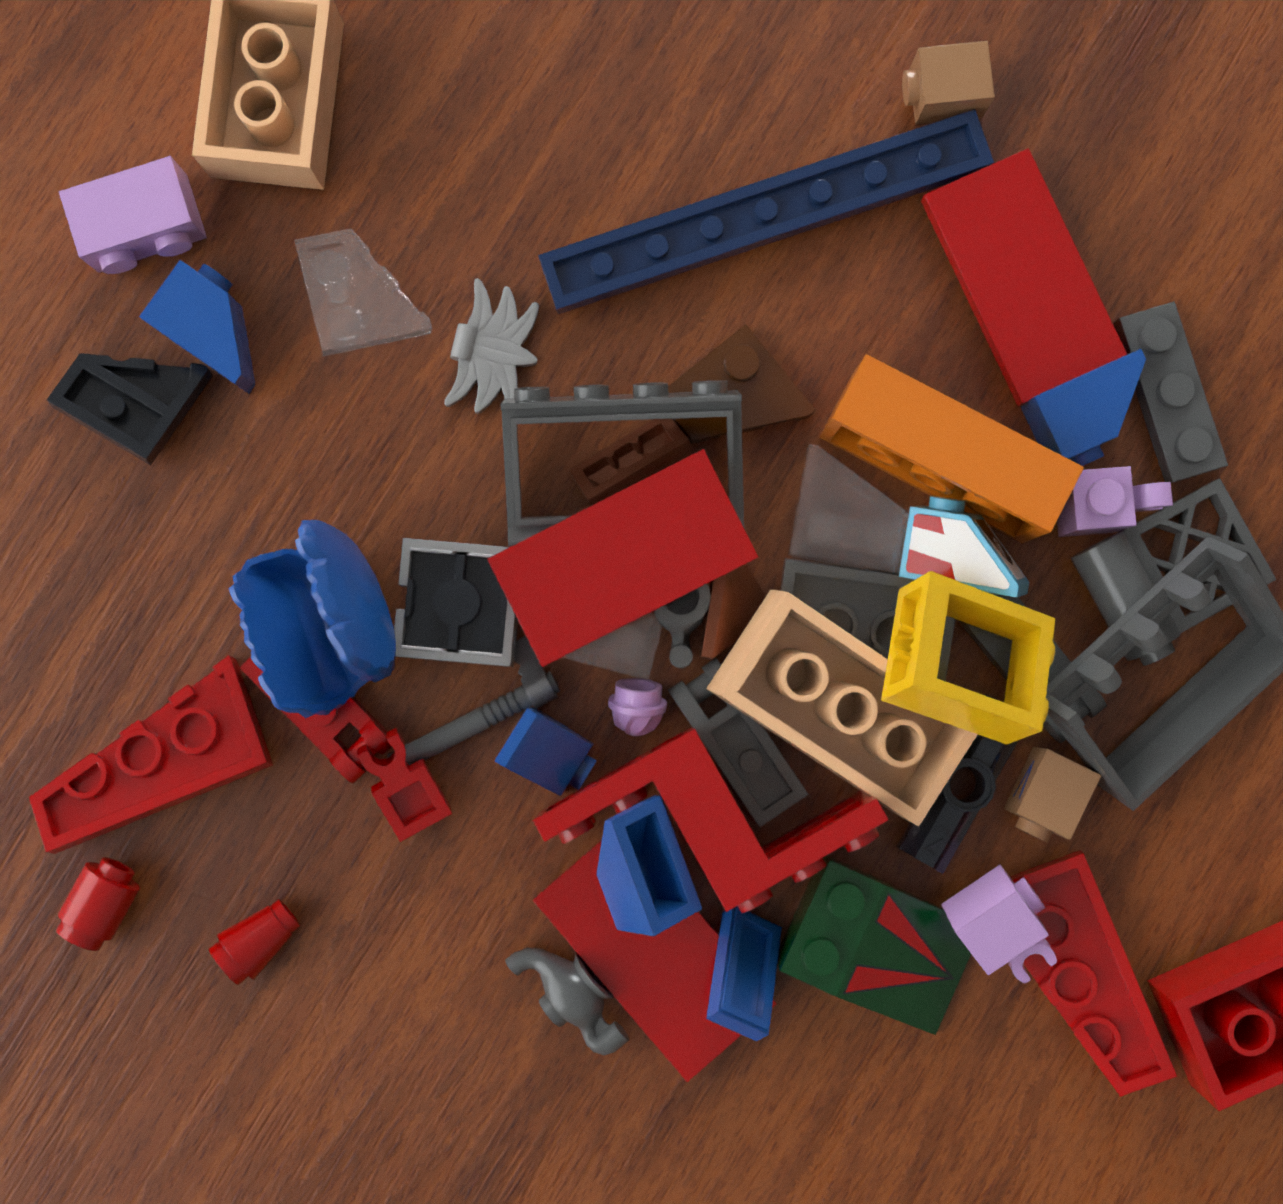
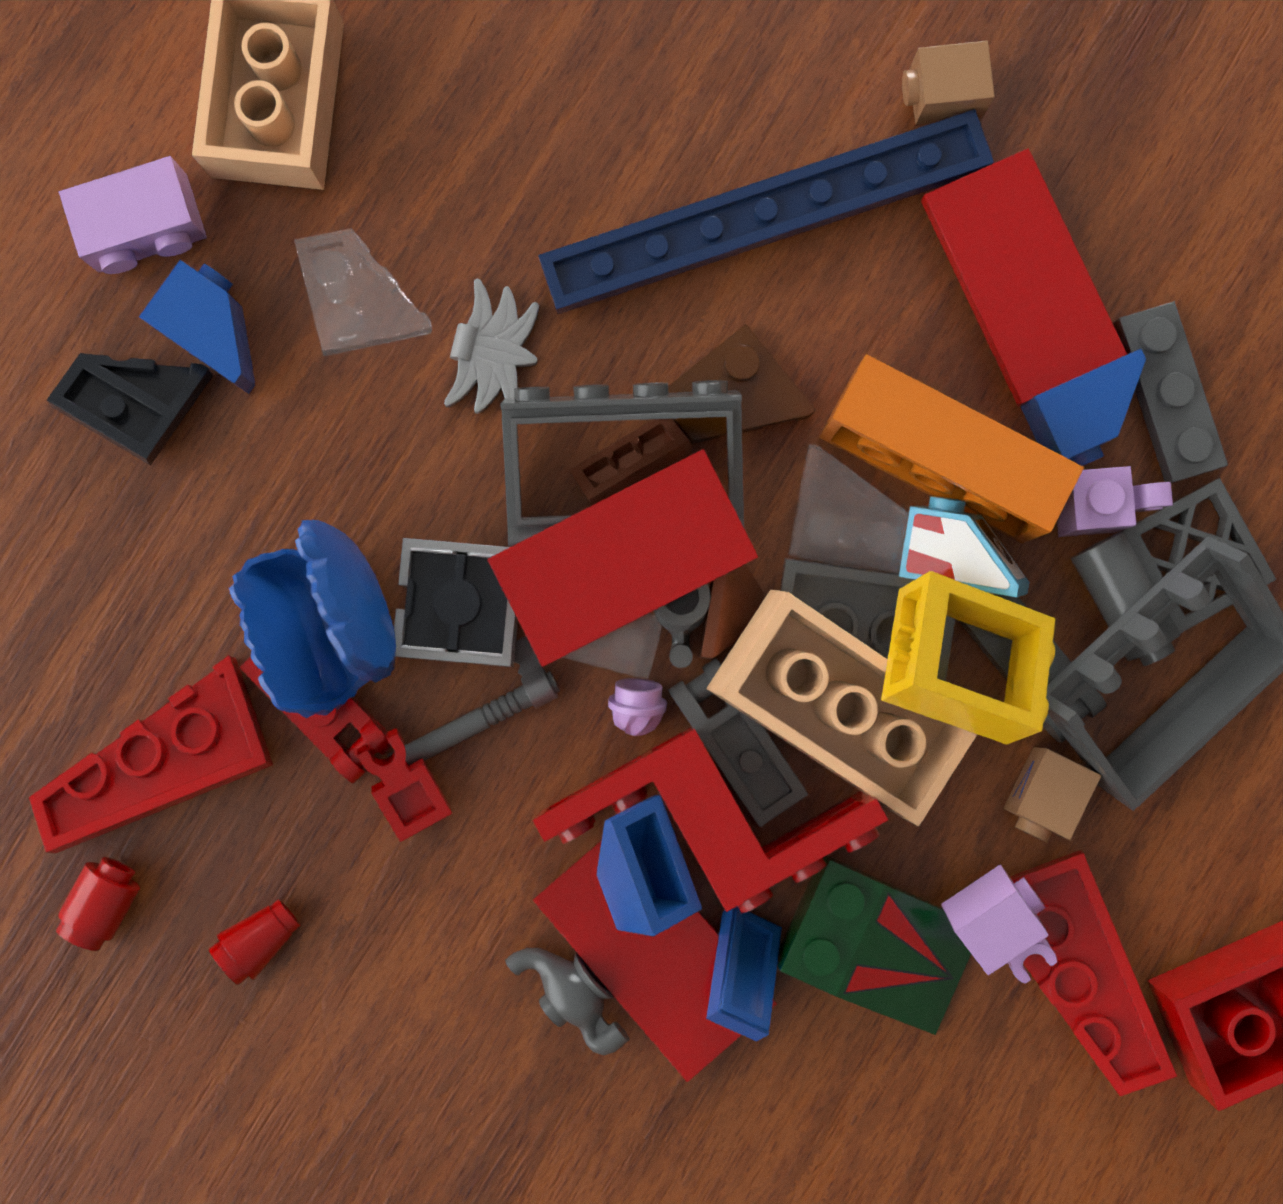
(547, 752): blue slope -> none
(951, 817): black piece -> none

